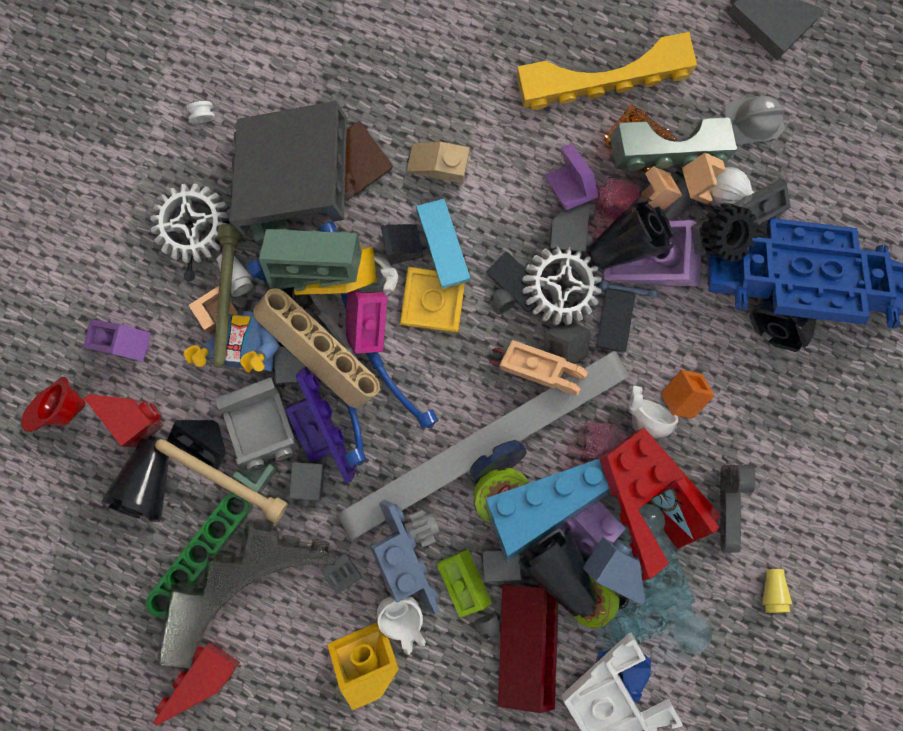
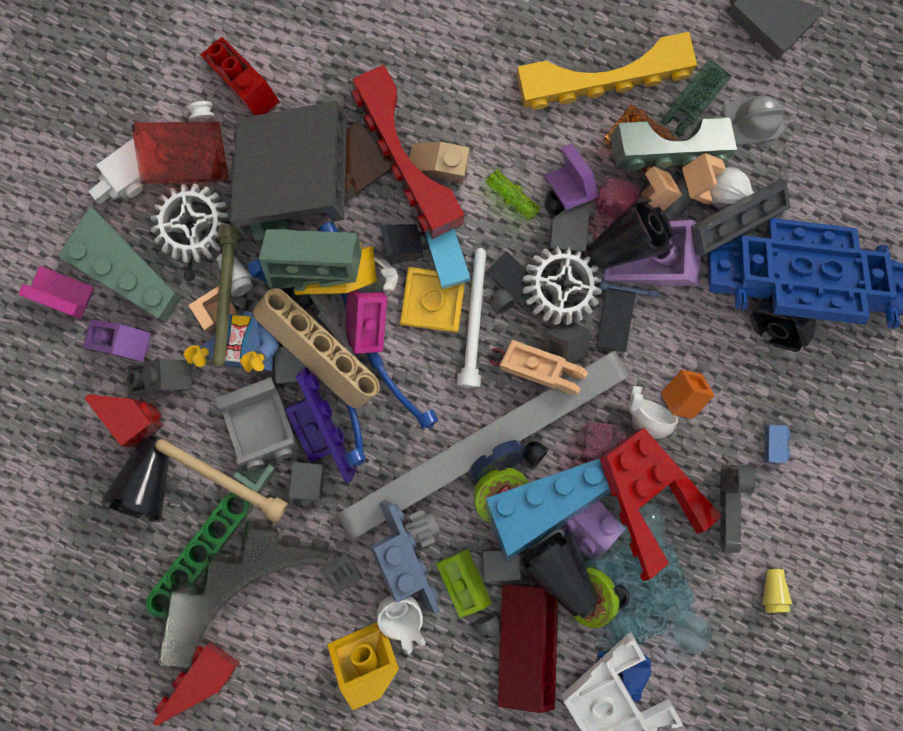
(52, 406): red piece -> none
(58, 292): none -> dark pink panel
(111, 260): none -> sand green wedge
(119, 175): none -> white hinge
(159, 377): none -> dark grey slope
(179, 152): none -> clear red tile
(200, 440): black slope -> none
(240, 77): none -> red slope
(434, 202): none -> red arch
(469, 374): none -> white piece
(513, 195): none -> clear neon green pin
(535, 452): none -> black hinge
(552, 204): none -> black hinge
(616, 569): sand blue slope -> none
(684, 514): red tile -> none
(698, 95): none -> clear green hinge
(717, 229): black tyre -> none
(776, 444): none -> medium blue piece

